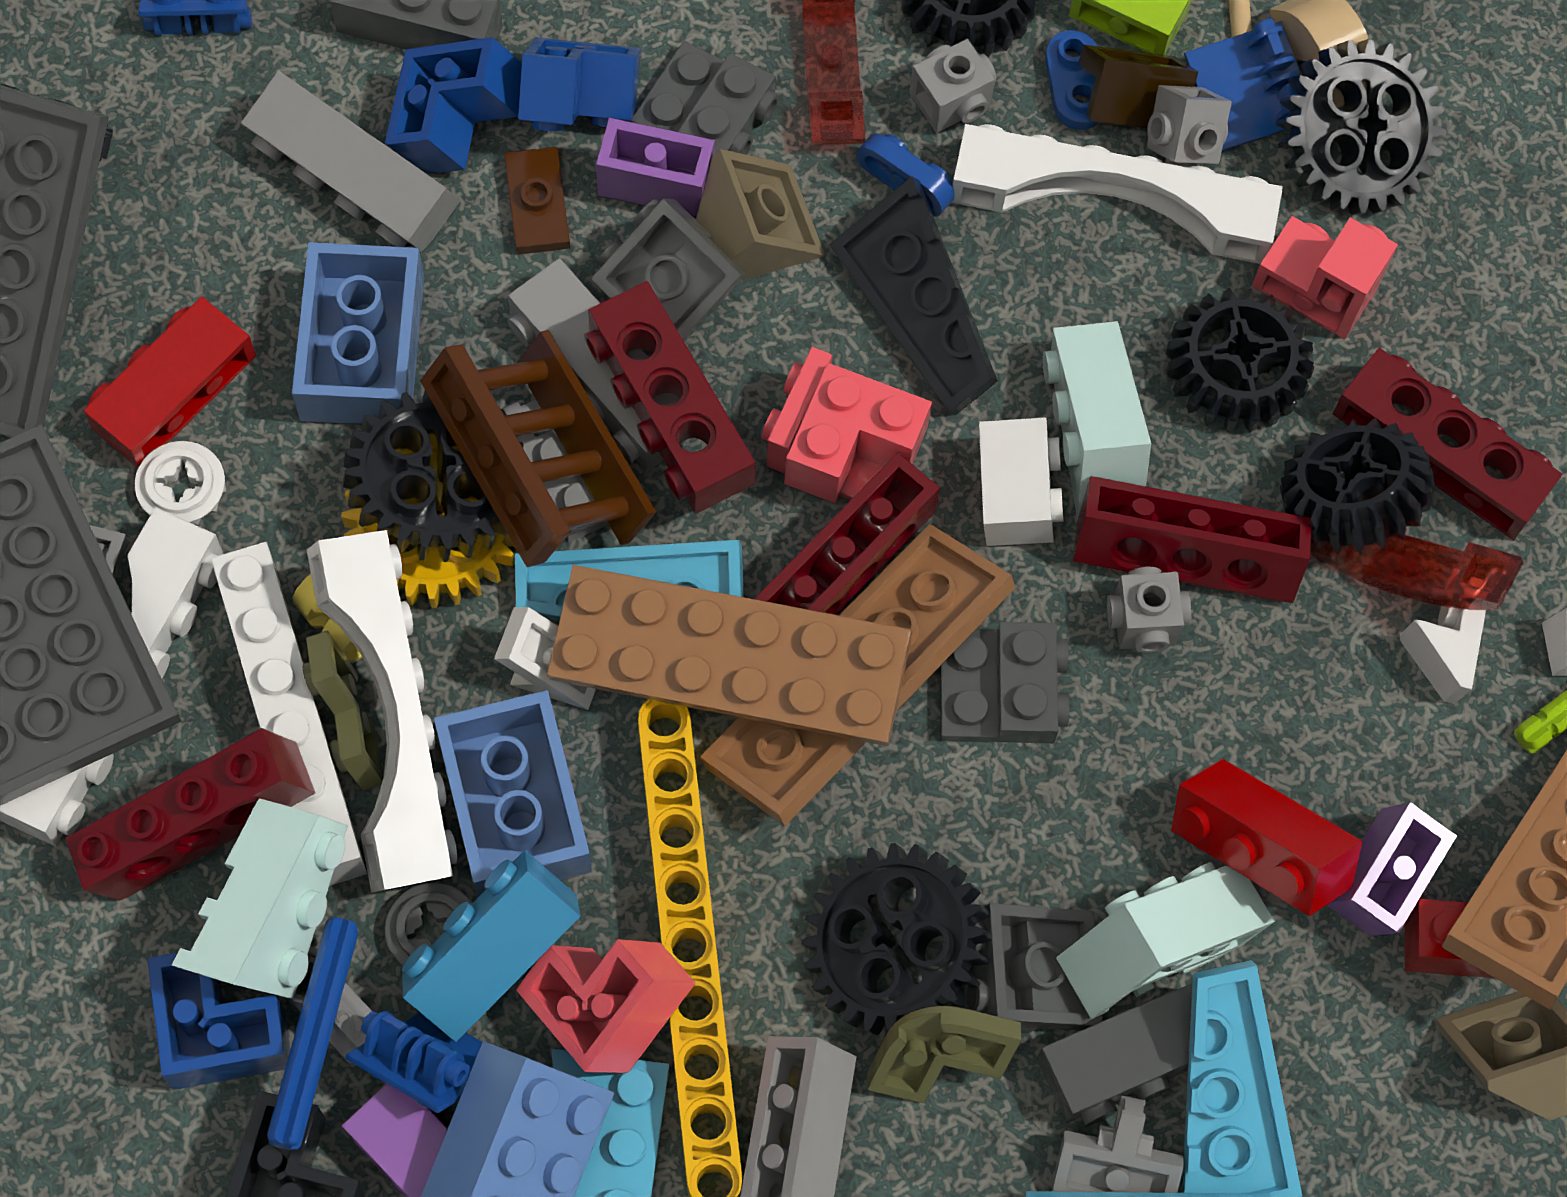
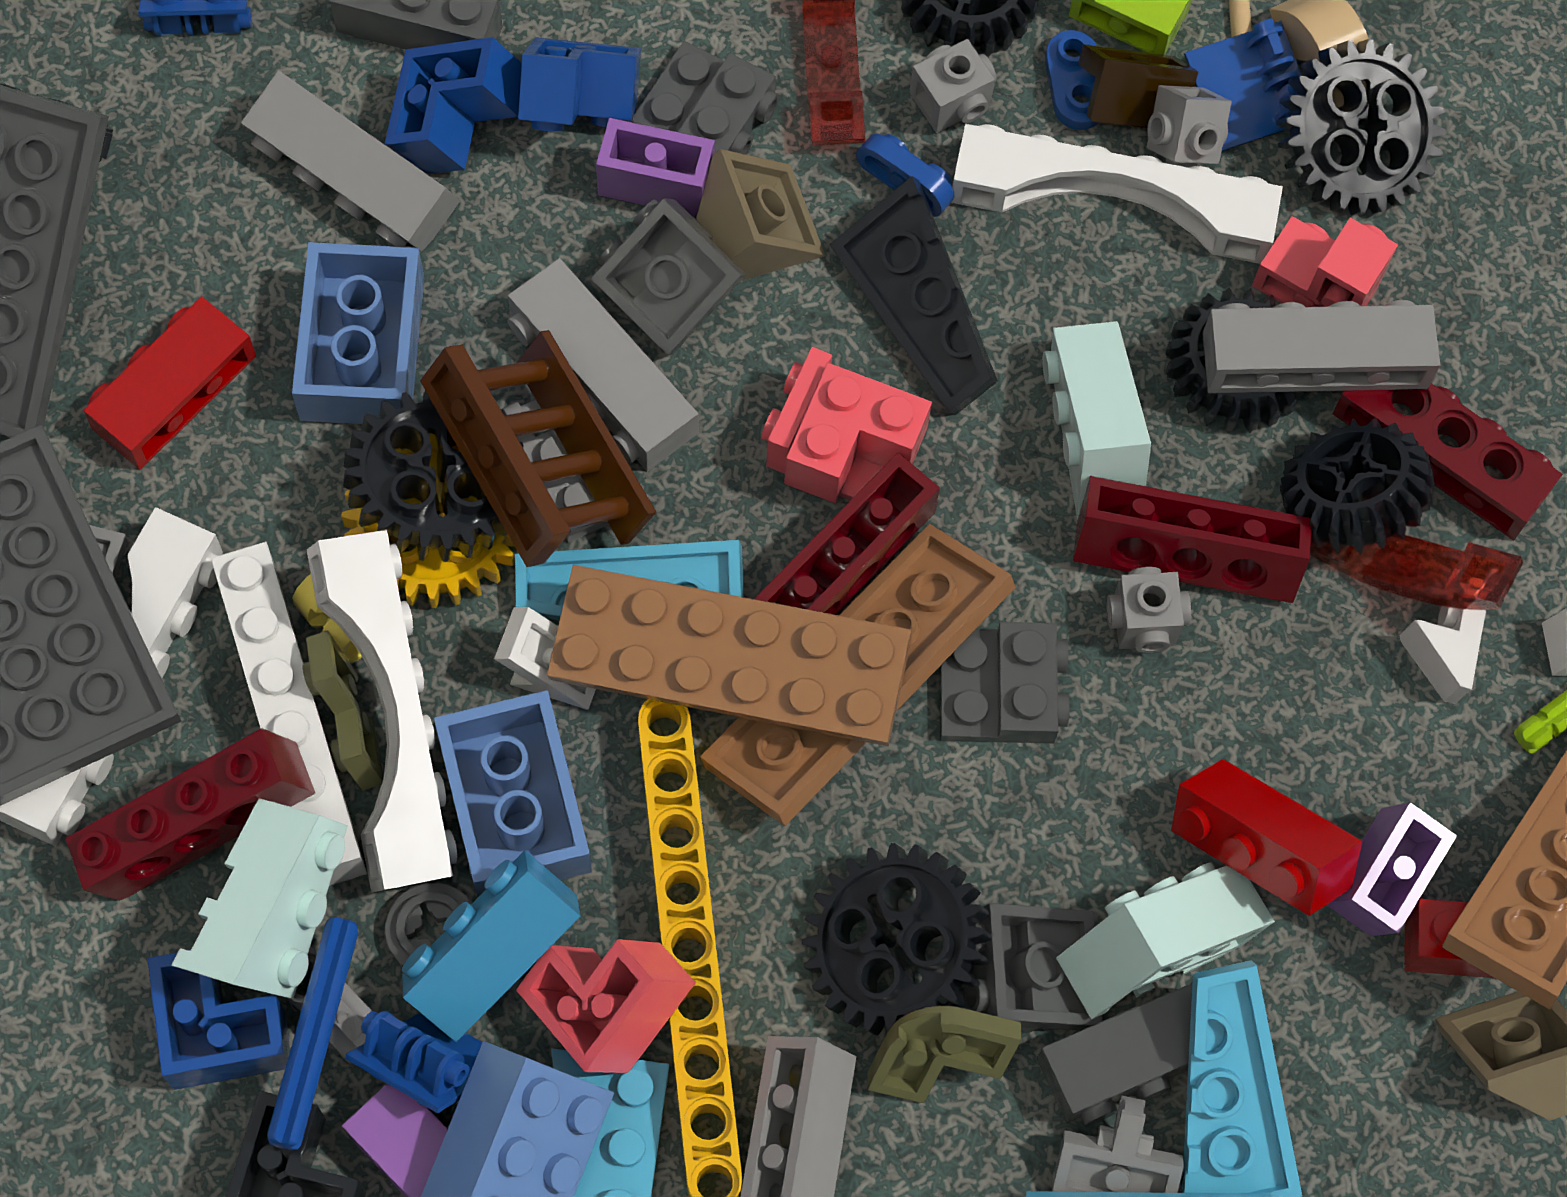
(165, 465): white gear -> none
(537, 200): reddish brown plate -> none
(640, 321): dark red brick -> none
(1016, 481): white brick -> none
(1320, 347): none -> light grey brick

